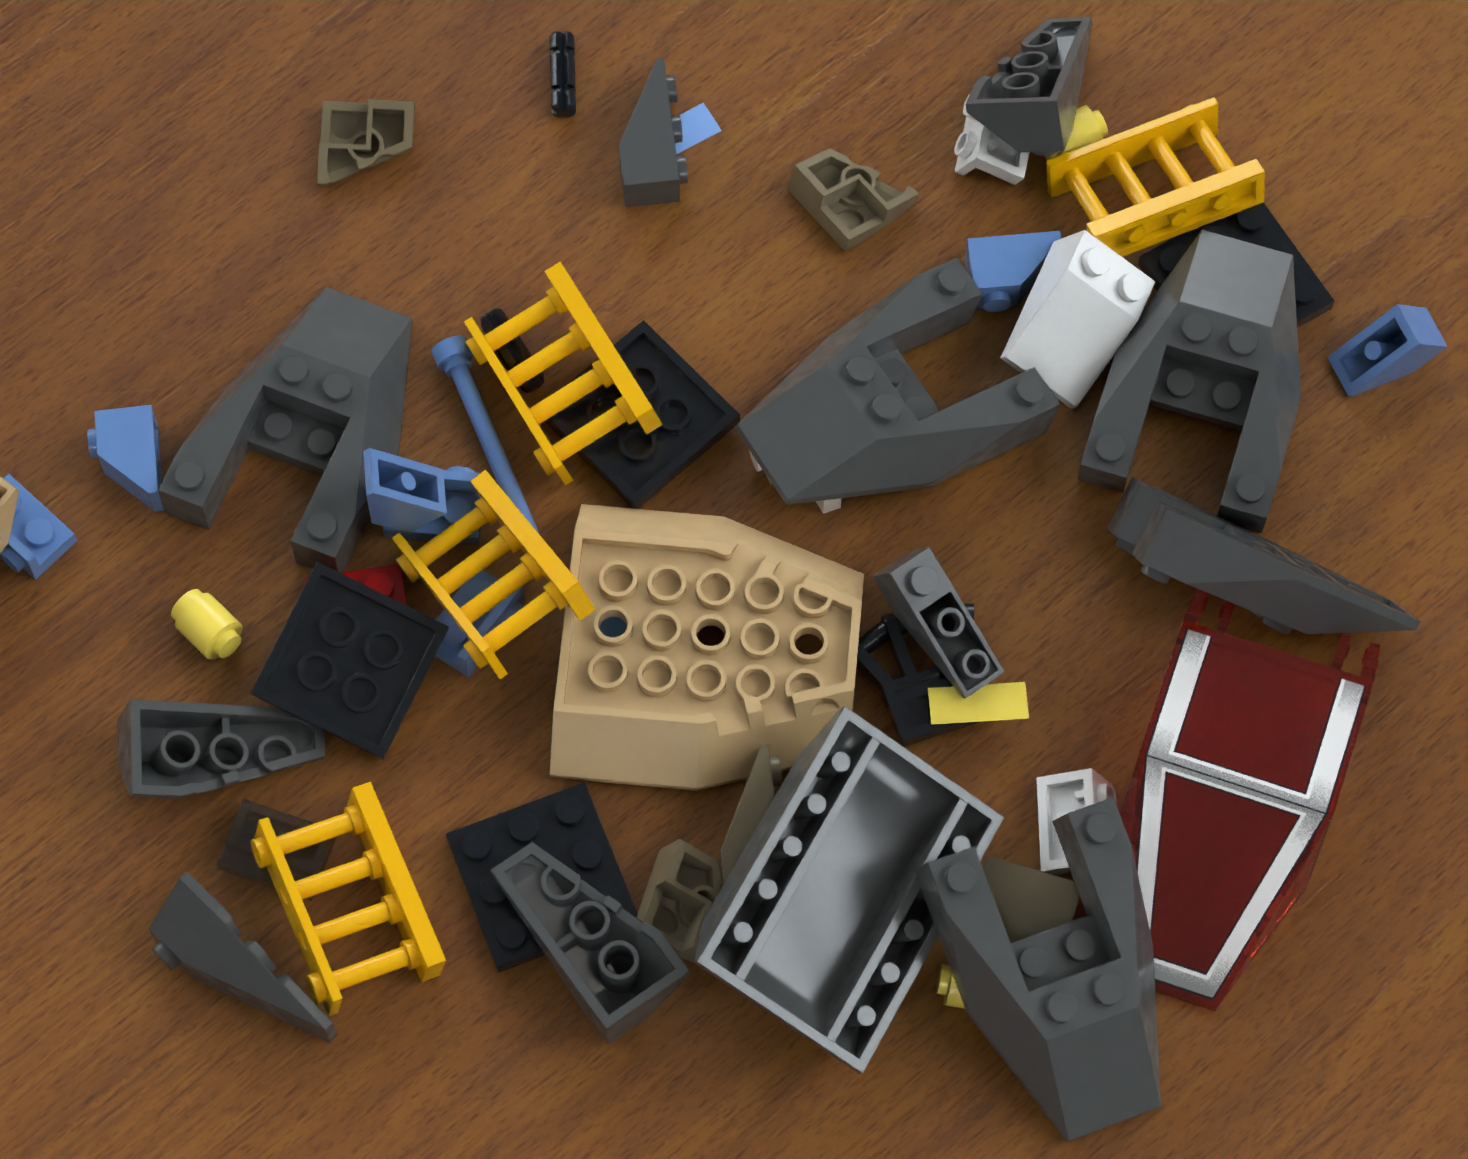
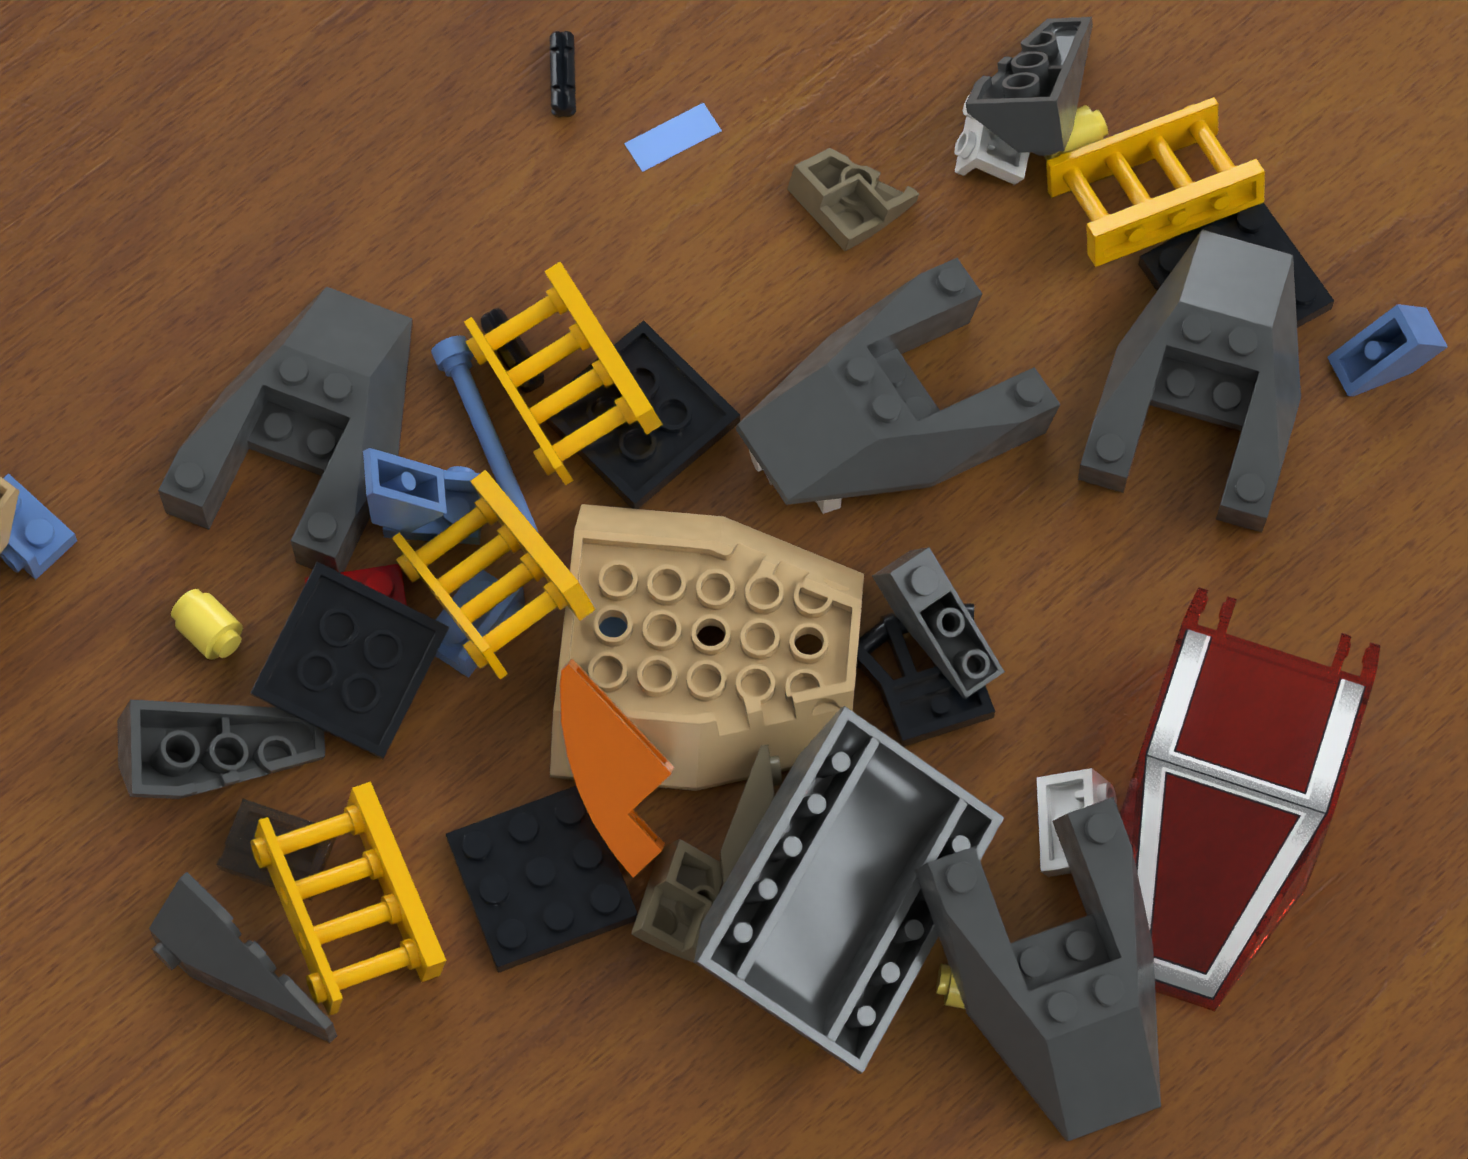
(129, 451): medium blue slope -> none
(362, 136): dark tan slope -> none
(600, 951): dark grey wedge -> none
(611, 767): none -> orange slope
(647, 149): dark grey slope -> none
(989, 703): light yellow sticker -> none
(1006, 266): medium blue slope -> none
(1029, 898): dark tan slope -> none
(1077, 315): white slope -> none
(1246, 568): dark grey wedge -> none

